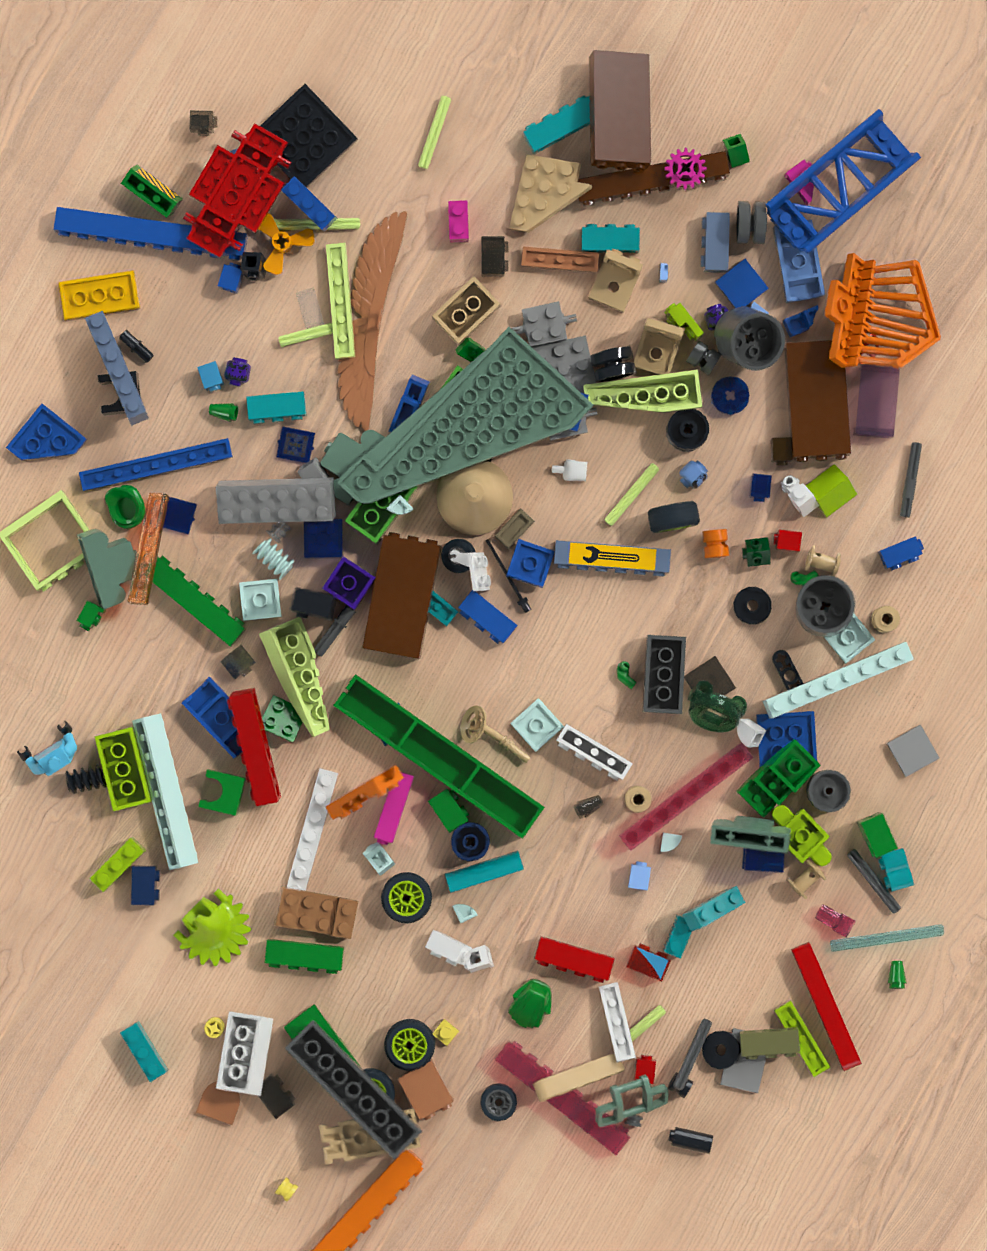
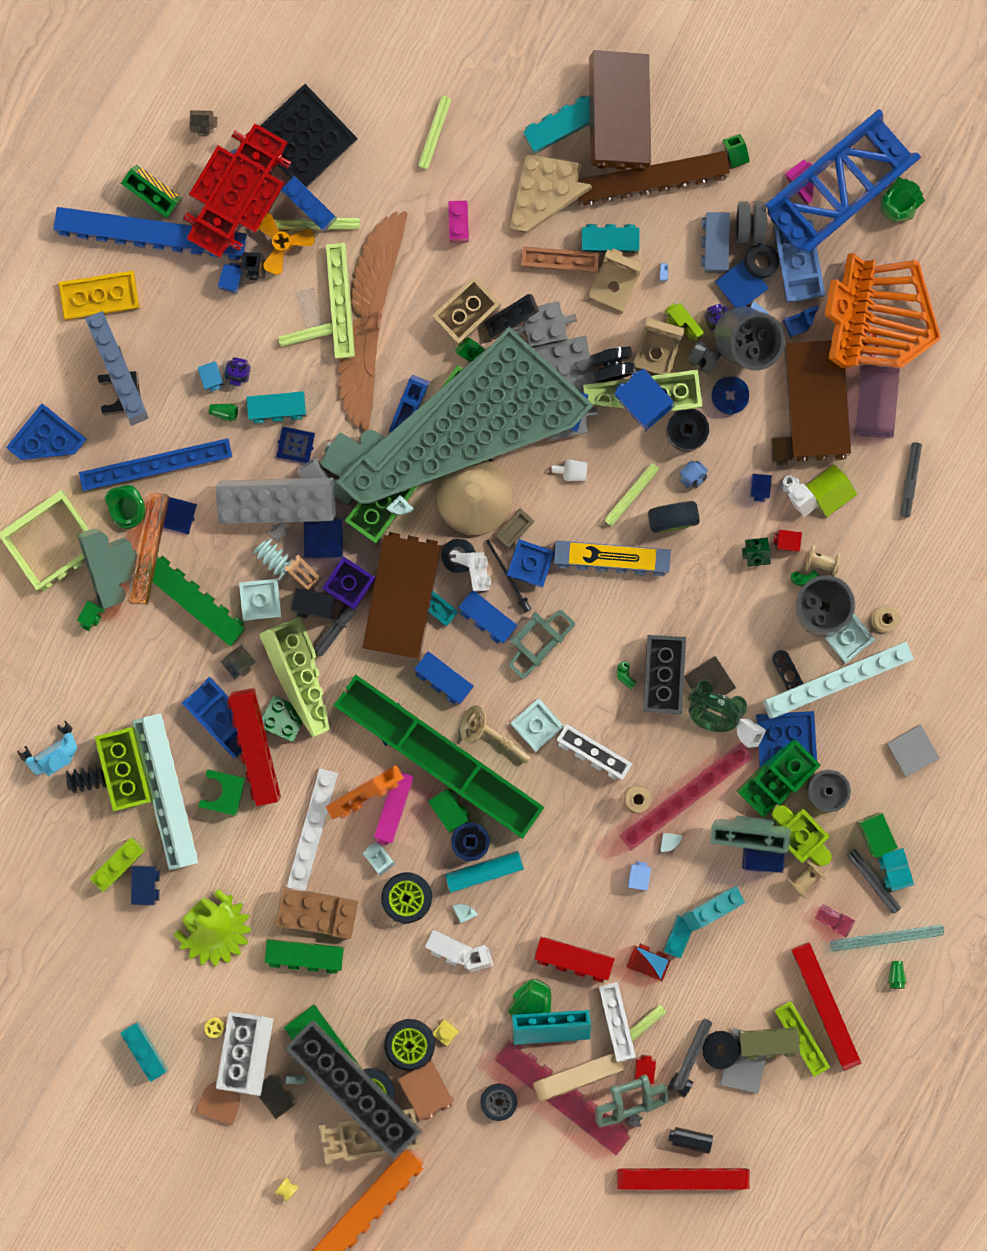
(136, 346): black axle -> none
(294, 565): none -> light nougat tile
(295, 1079): none -> light aqua tile
(443, 678): none -> blue brick
(494, 256): clear smoke brick -> none
(511, 316): none -> black plate
(551, 1027): none -> teal brick
(557, 638): none -> sand green bar
(587, 806): clear smoke cone -> none
(644, 399): none -> blue brick
(679, 162): dark pink gear -> none
(683, 1178): none -> red beam
(715, 543): orange wheel -> none
(753, 268): none -> black tyre
(762, 599): black tile -> none
(900, 552): blue brick -> none
(901, 200): none -> green hair

